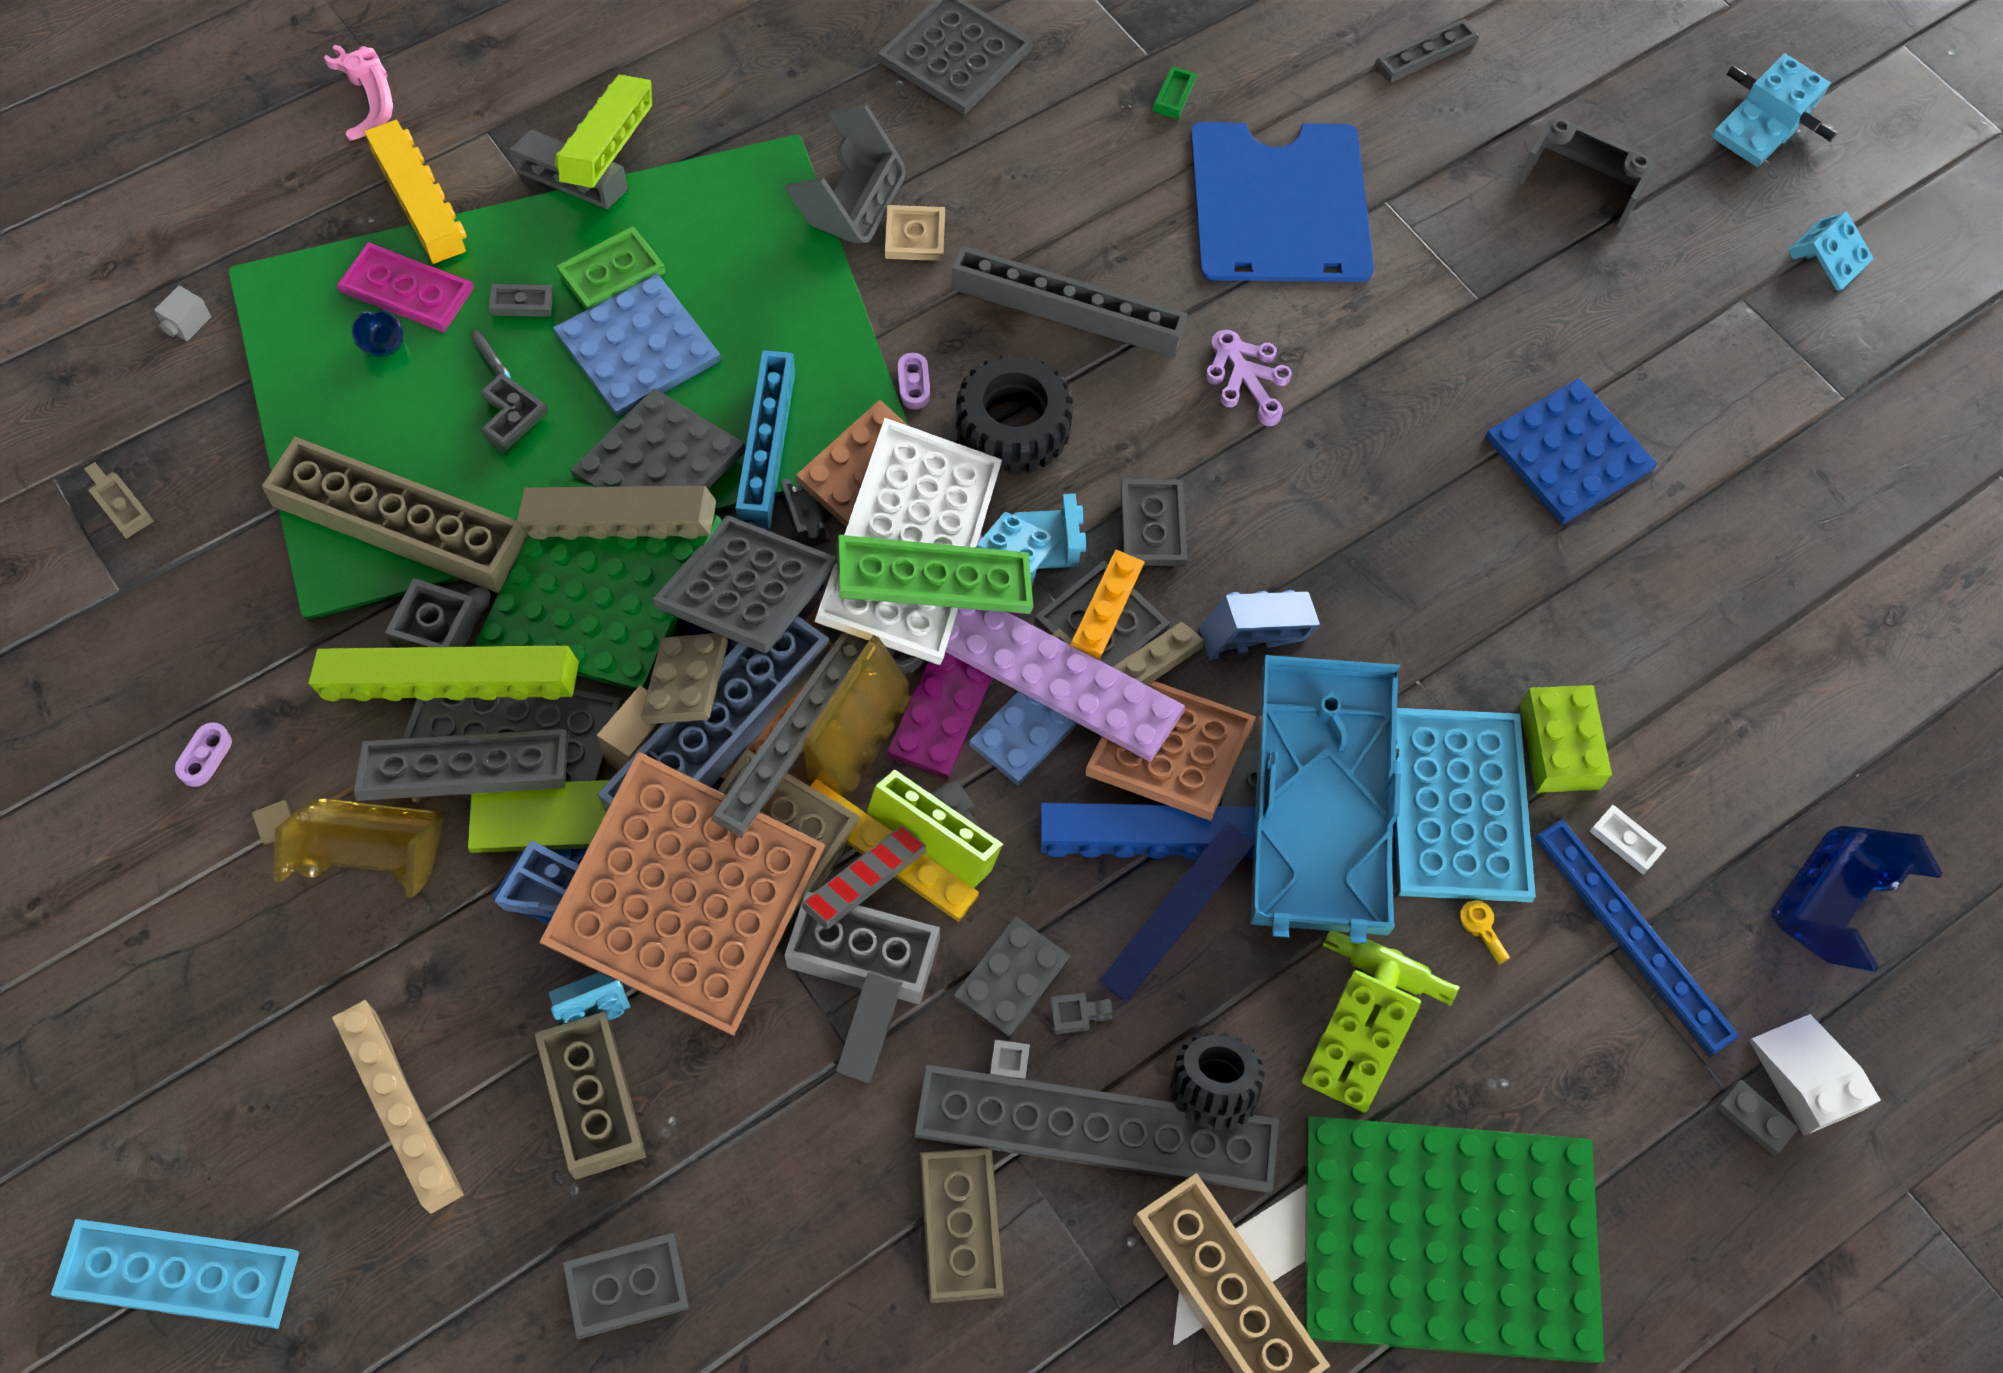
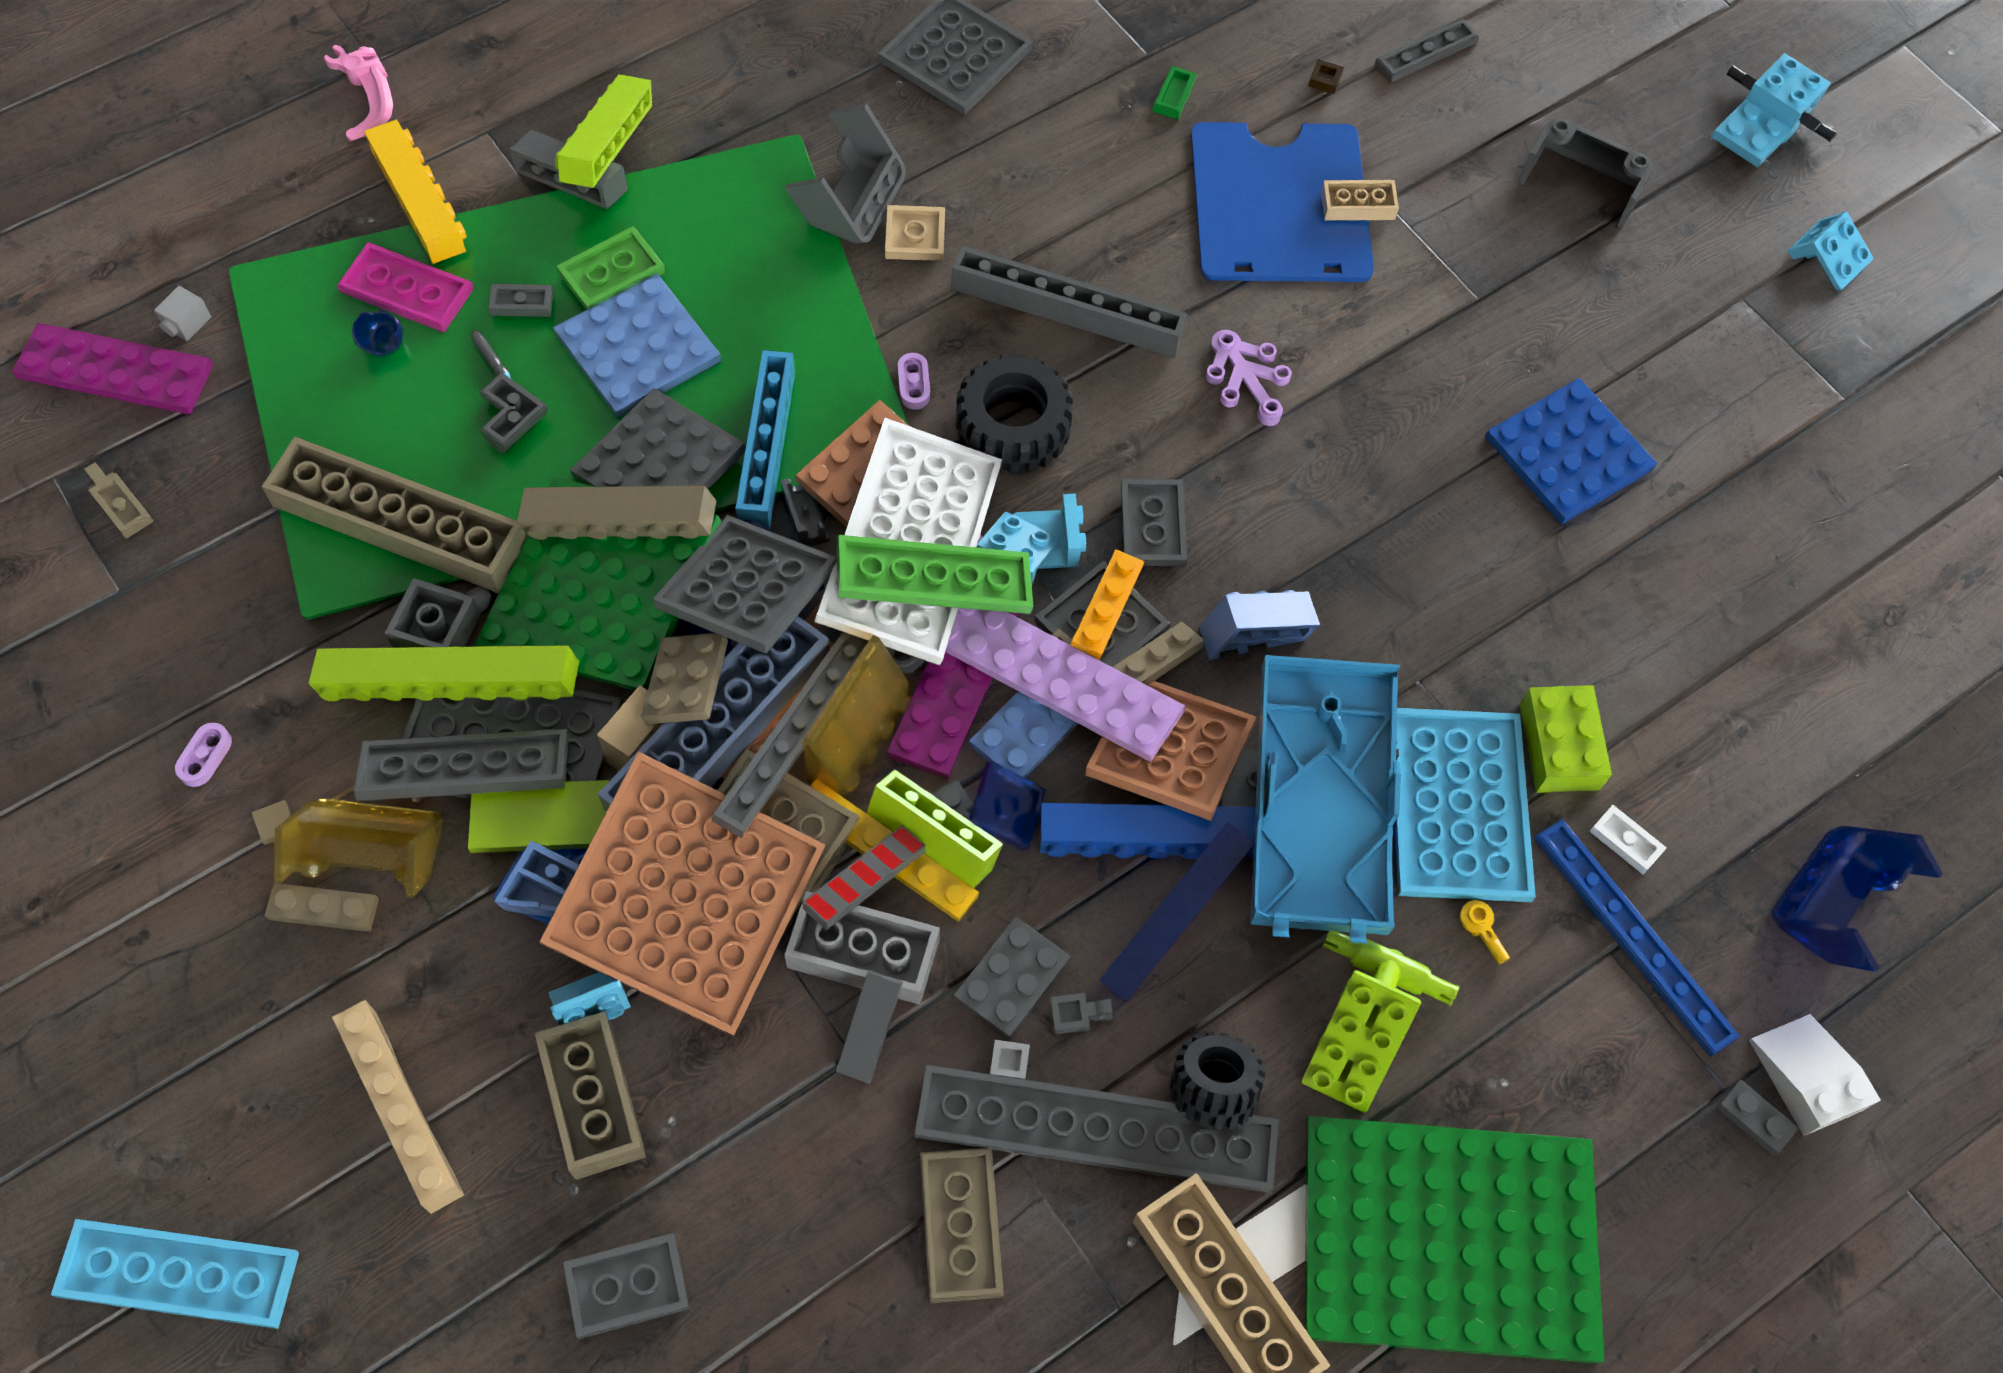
(113, 368): none -> magenta plate
(322, 907): none -> dark tan plate
(1007, 805): none -> clear blue tile
(1326, 76): none -> dark brown plate
(1359, 200): none -> tan piece

